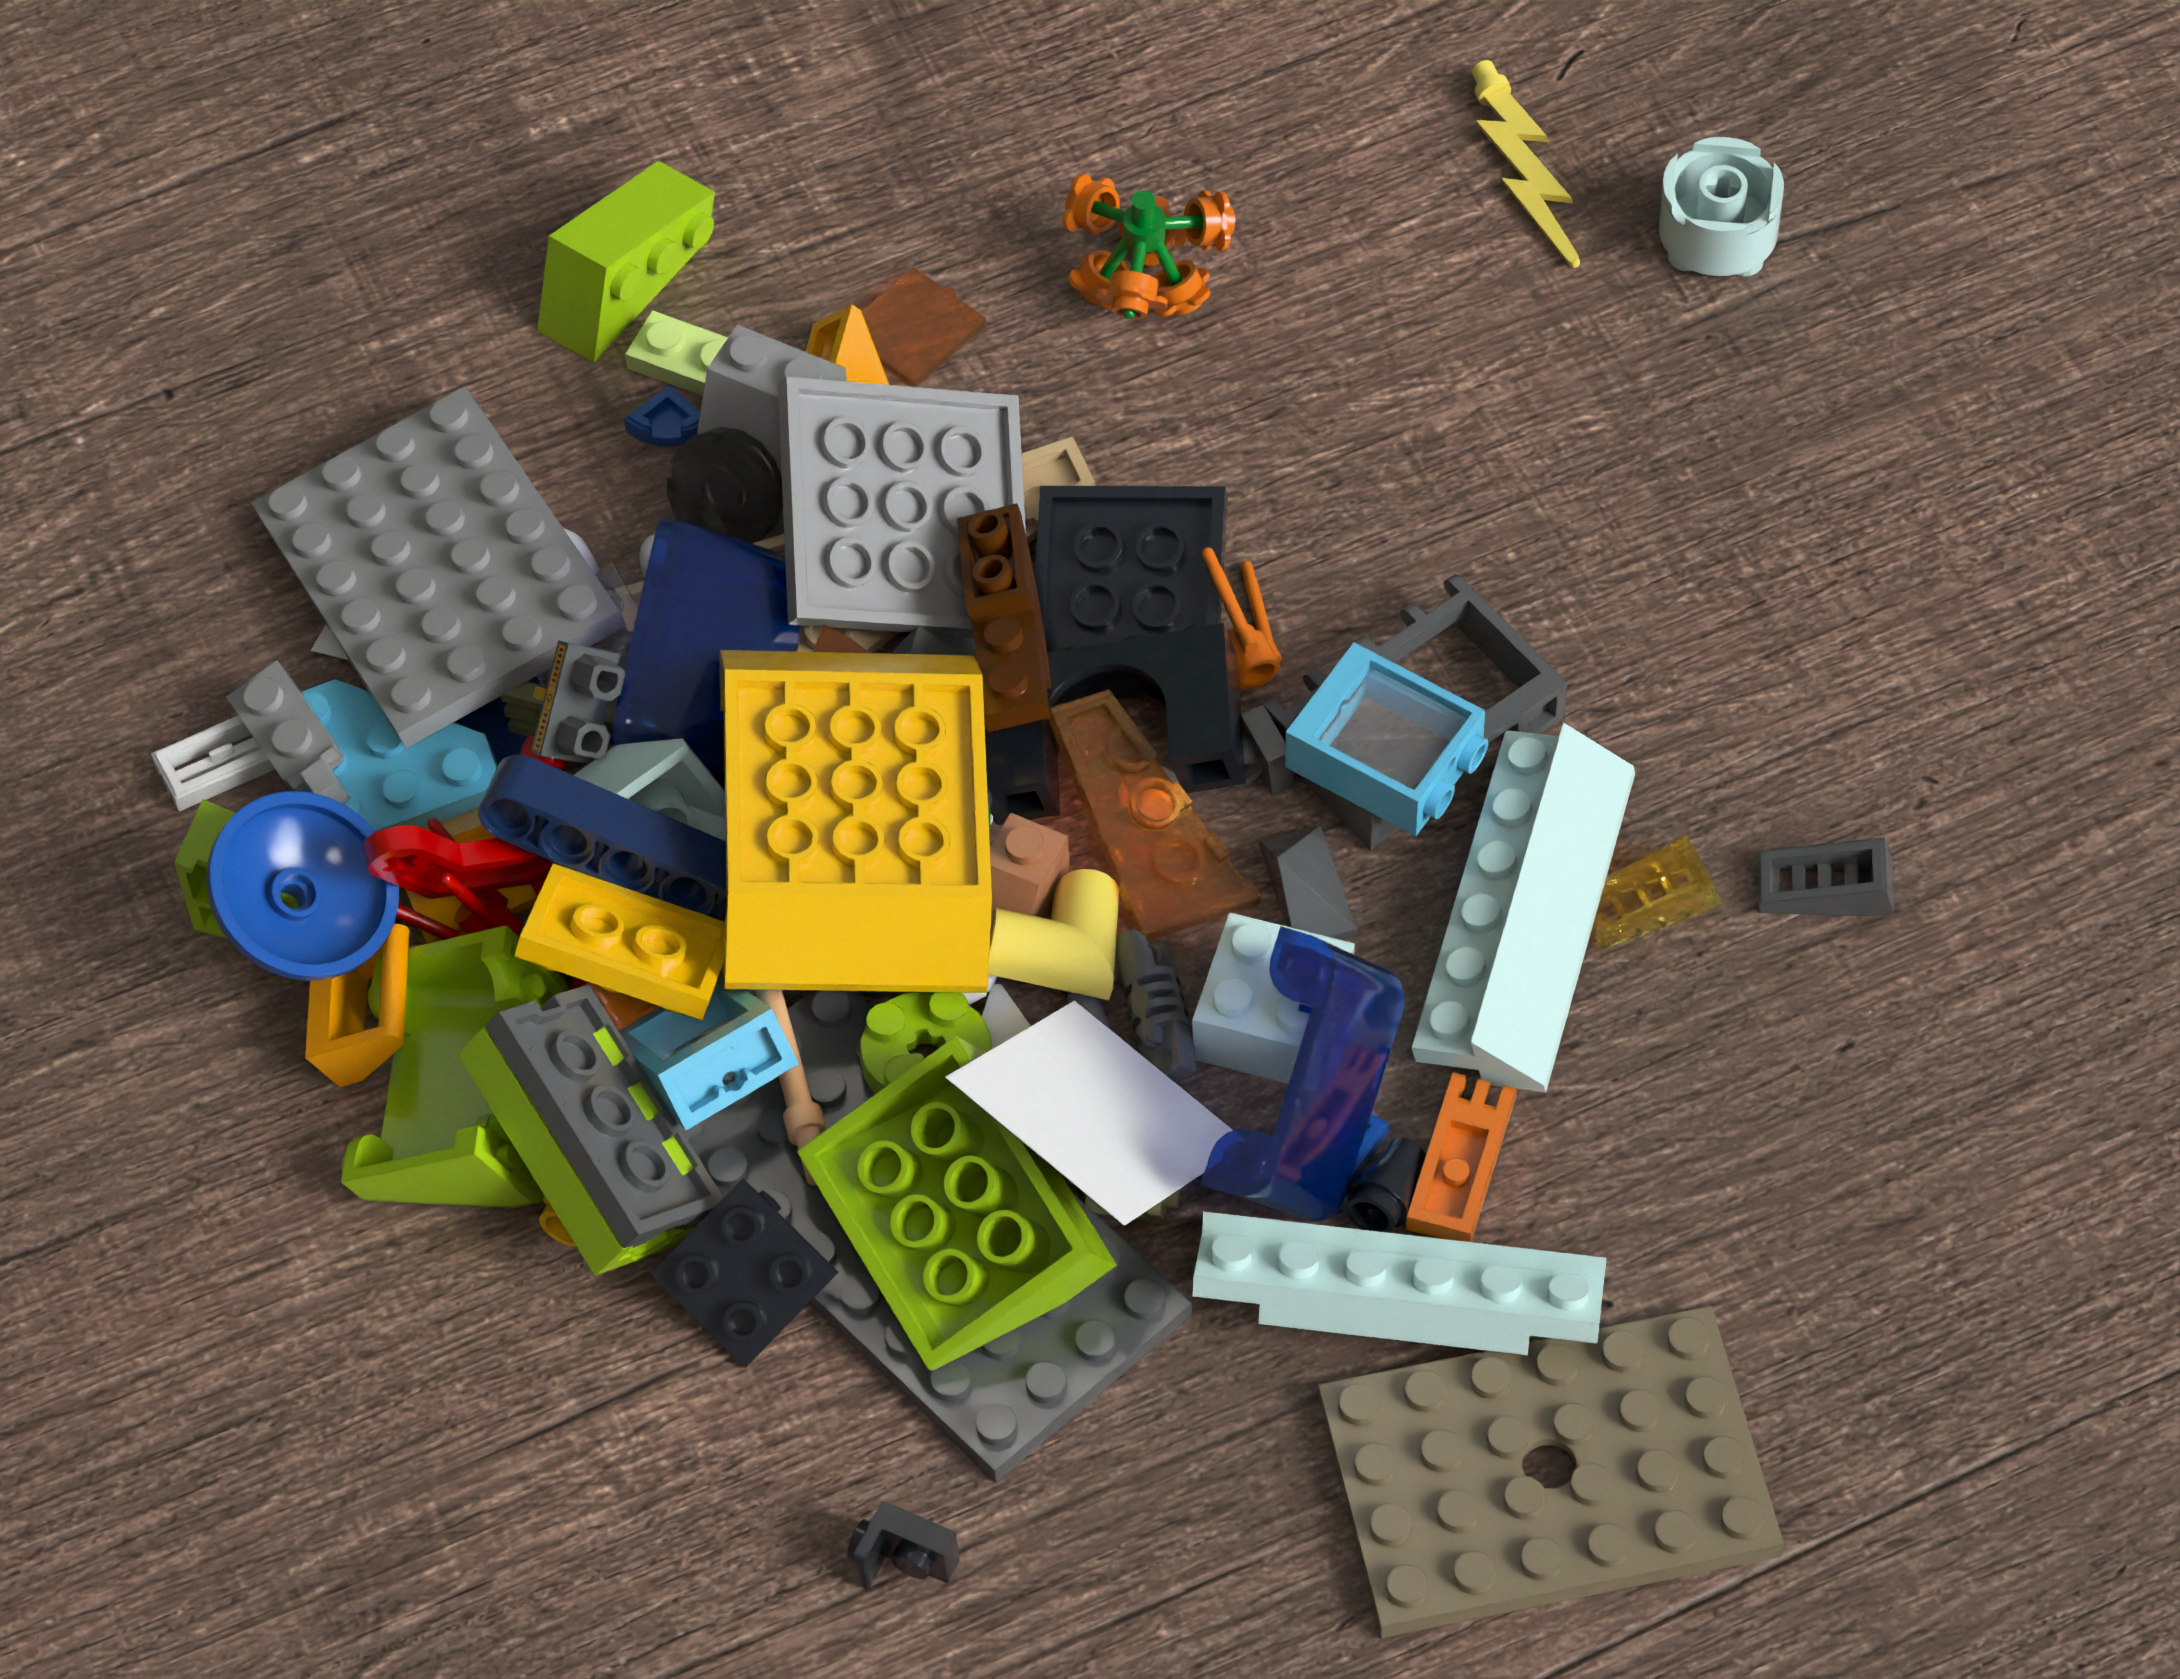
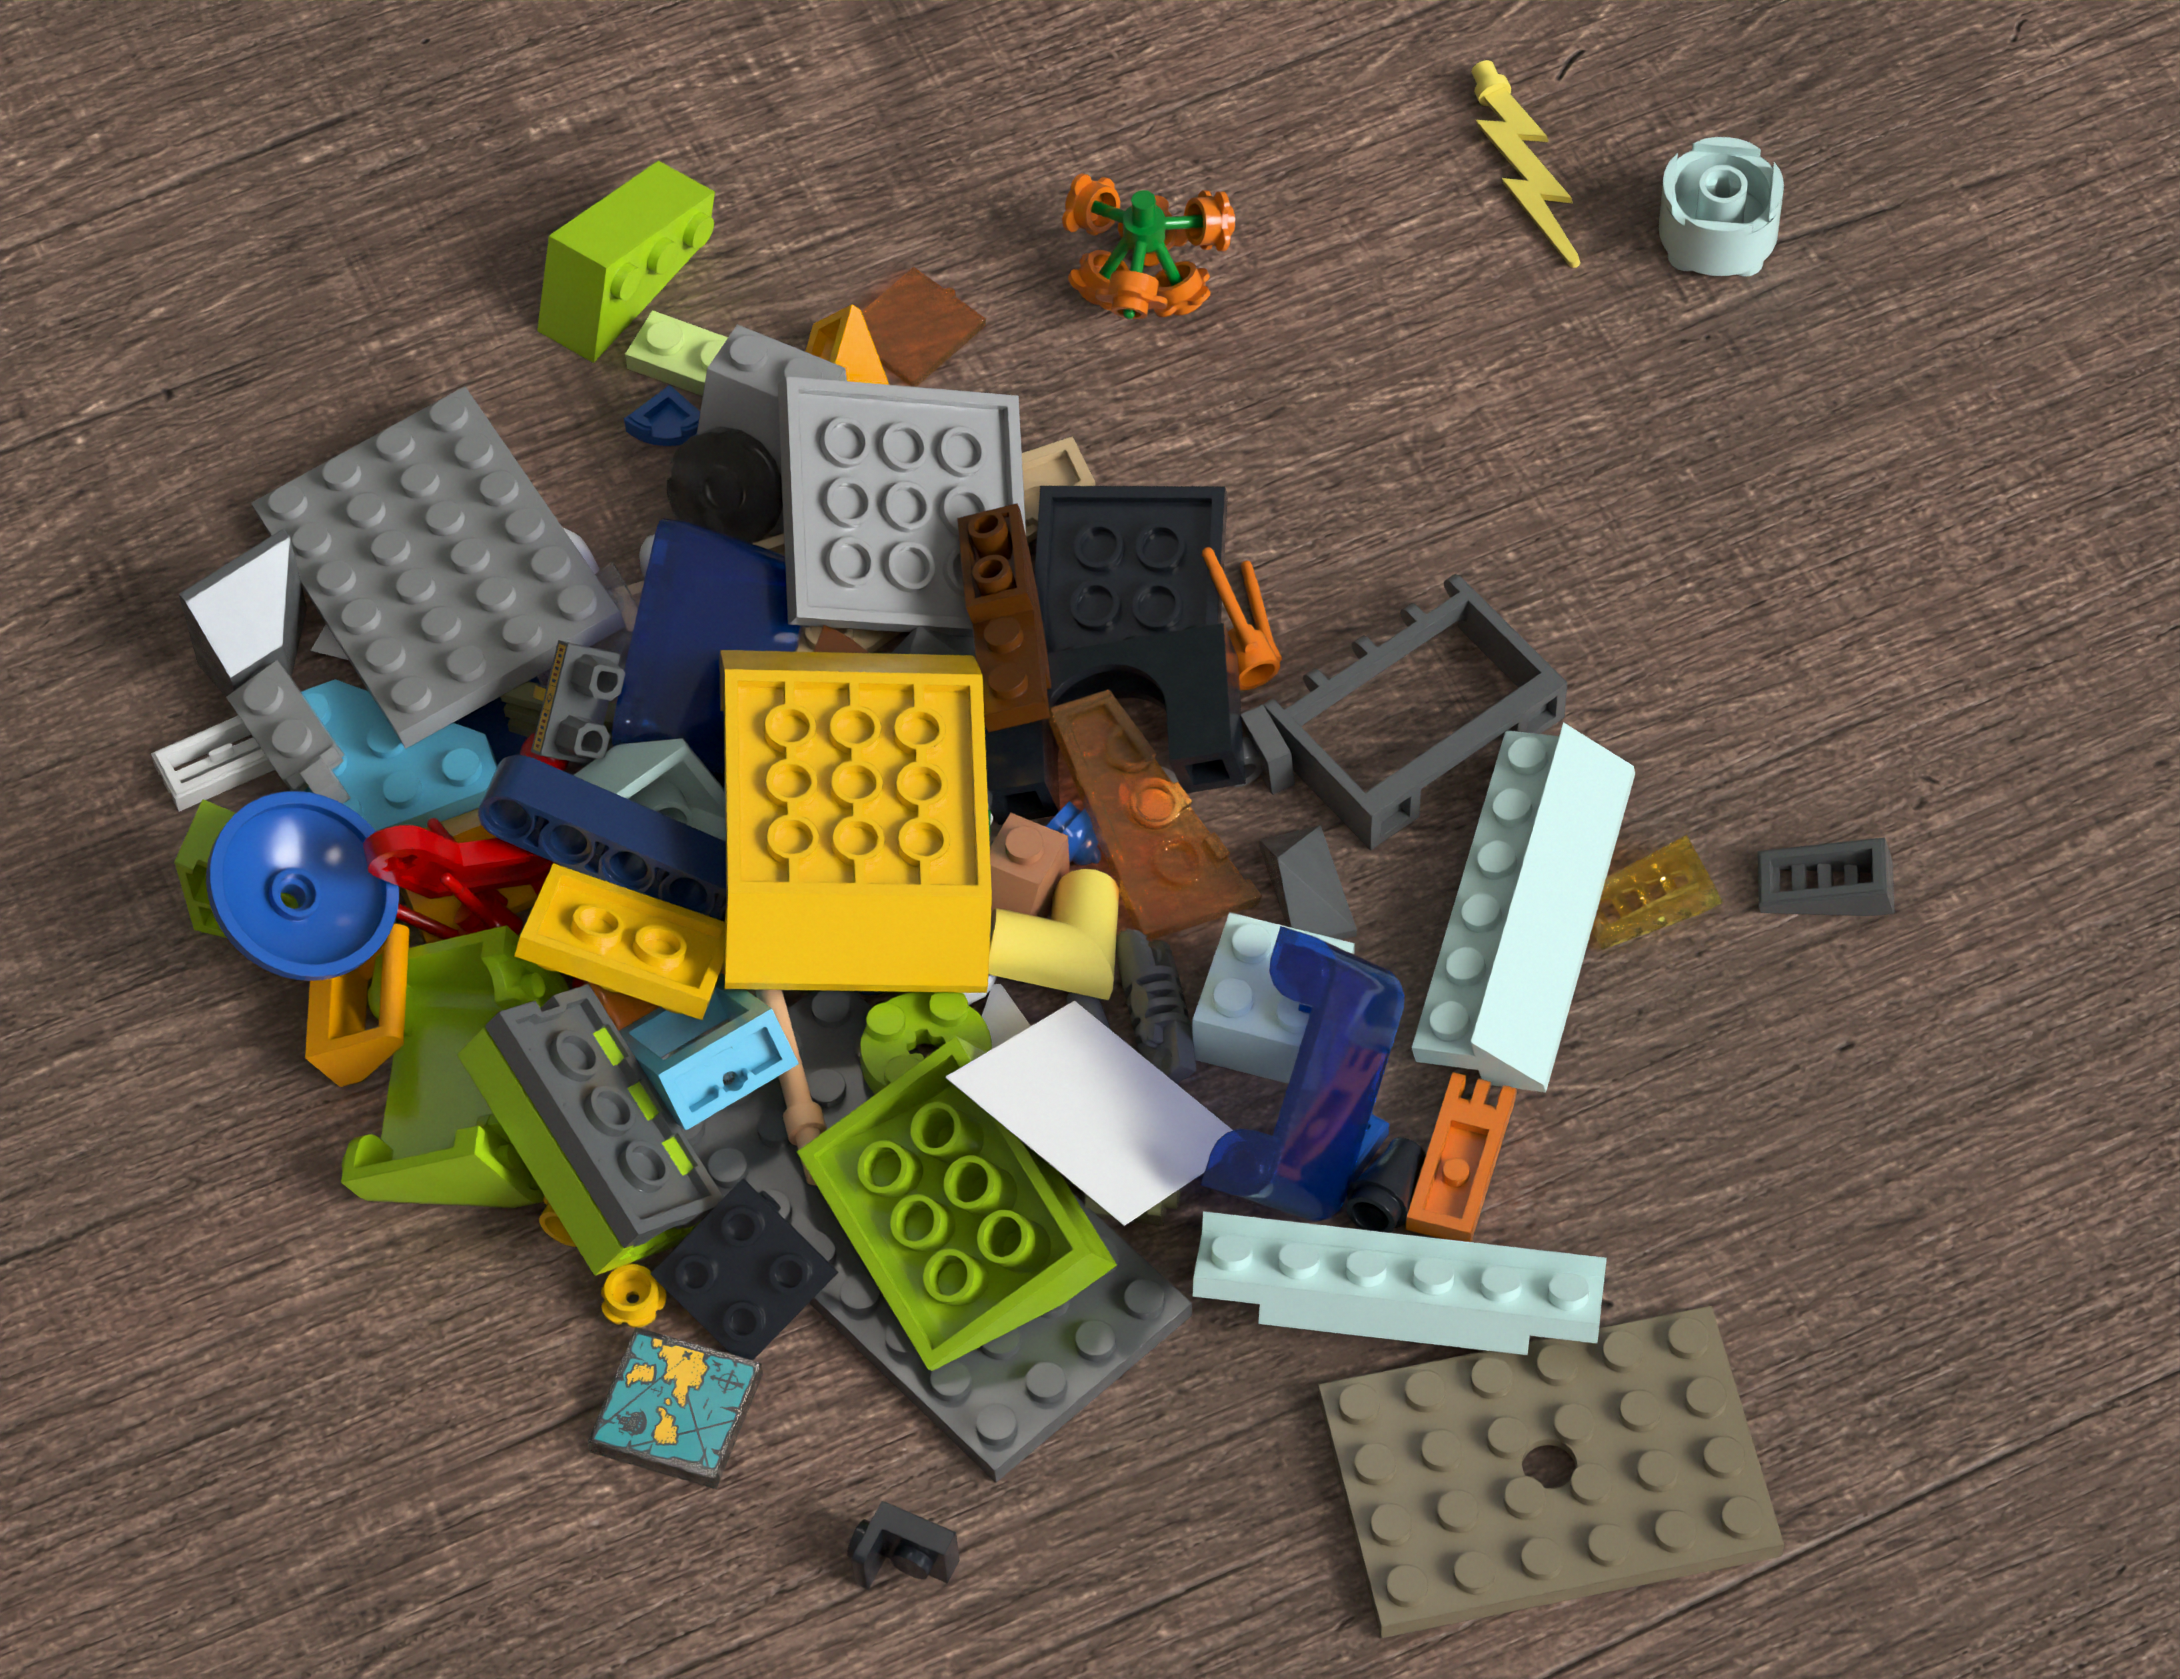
(247, 614): none -> slope
(627, 1281): none -> yellow plate
(675, 1408): none -> tile
(1080, 833): none -> blue plate
(1386, 739): window -> none

